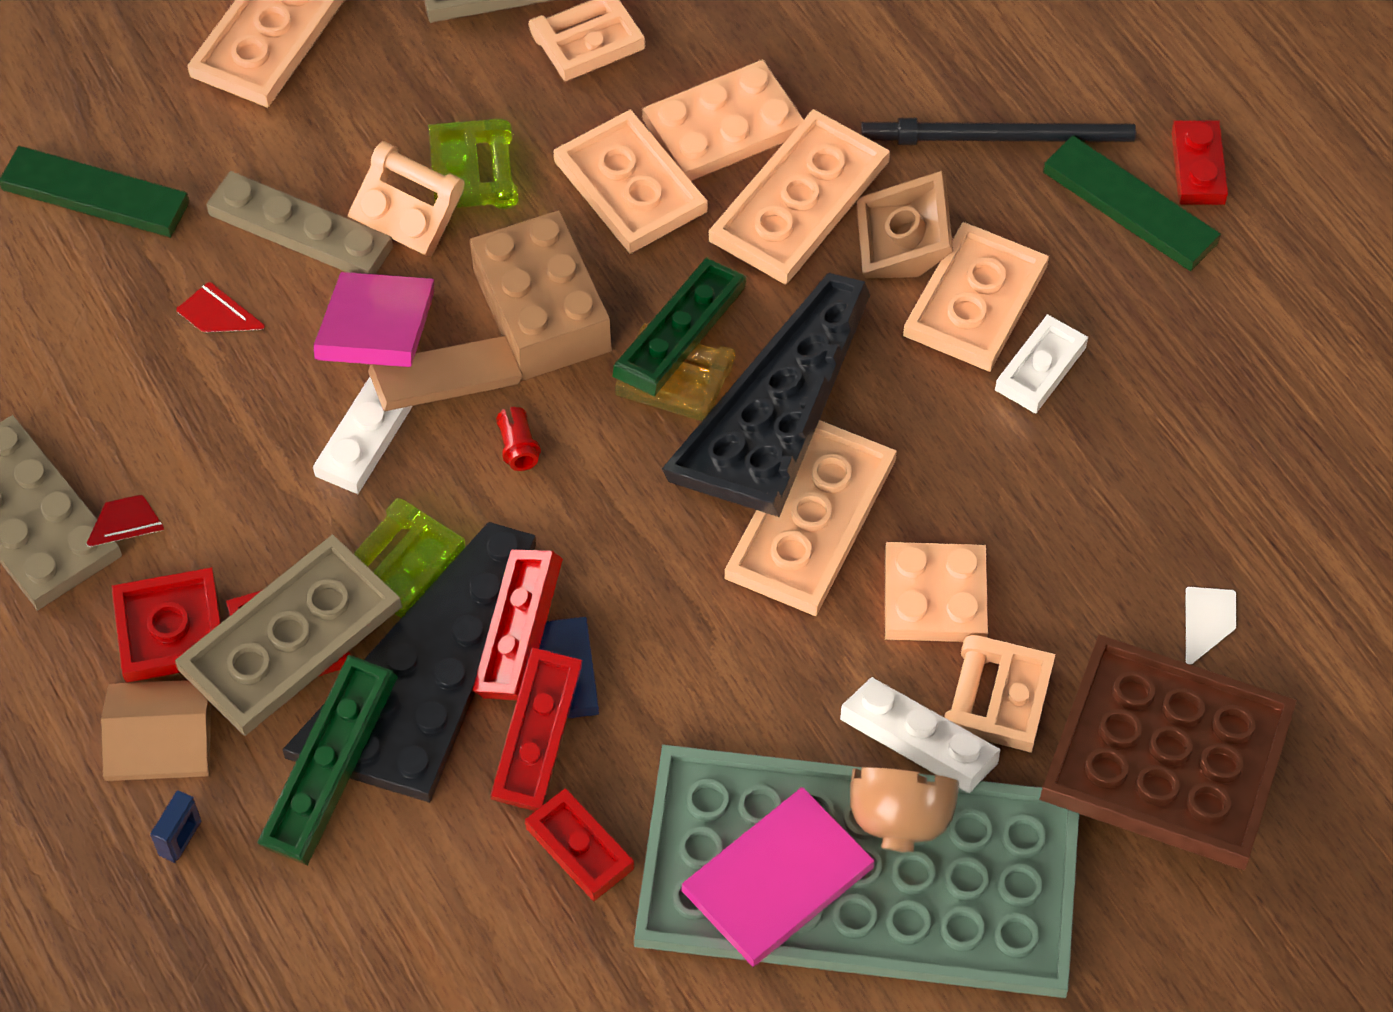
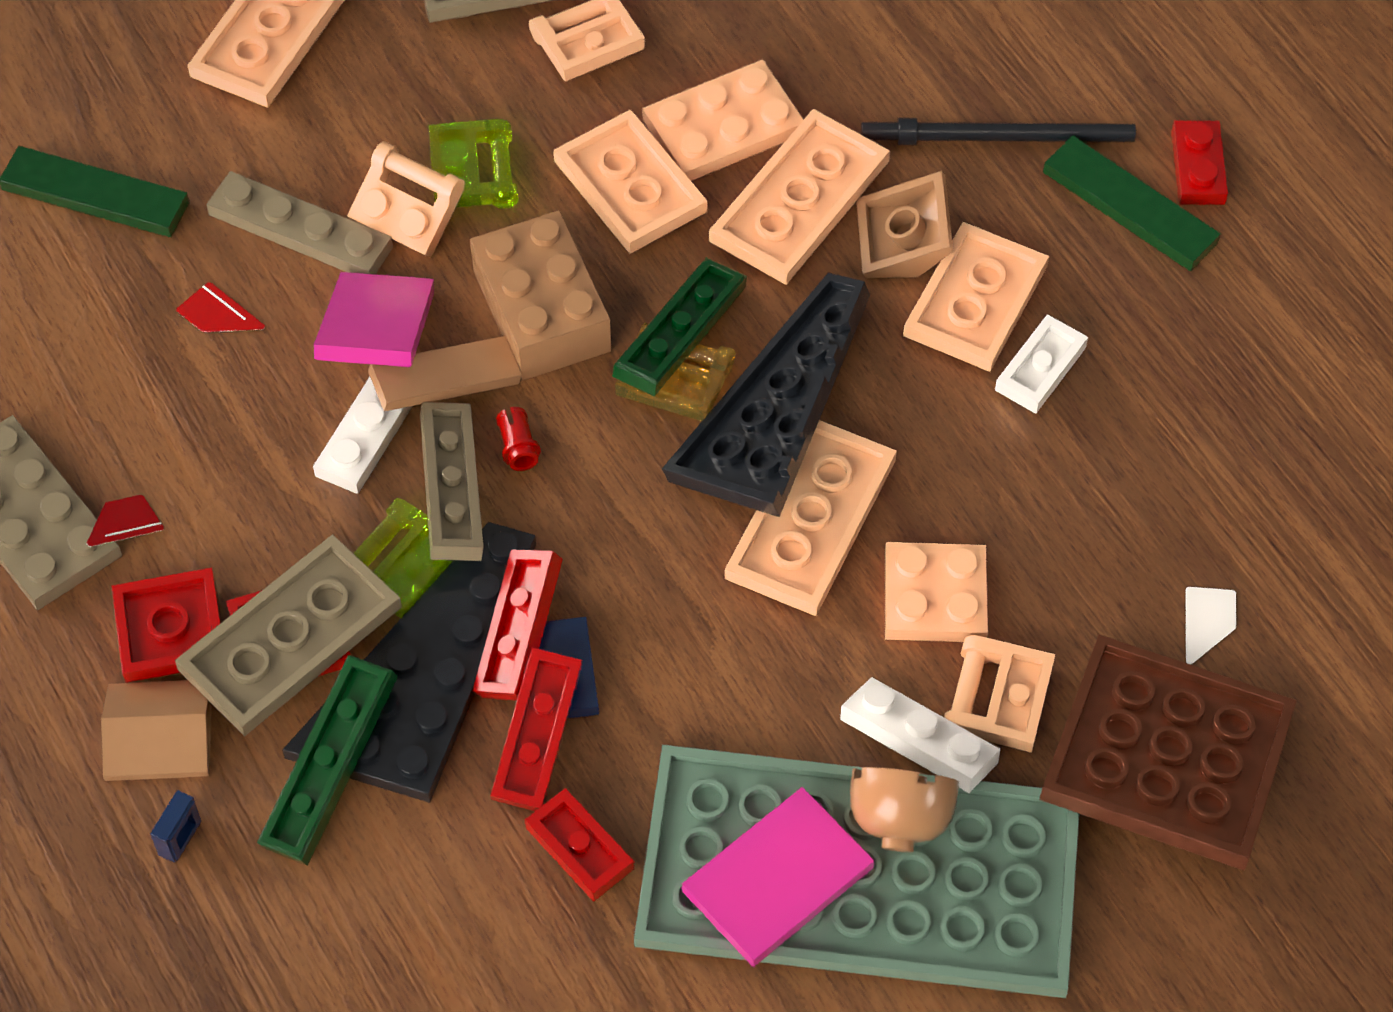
(451, 482): none -> dark tan plate

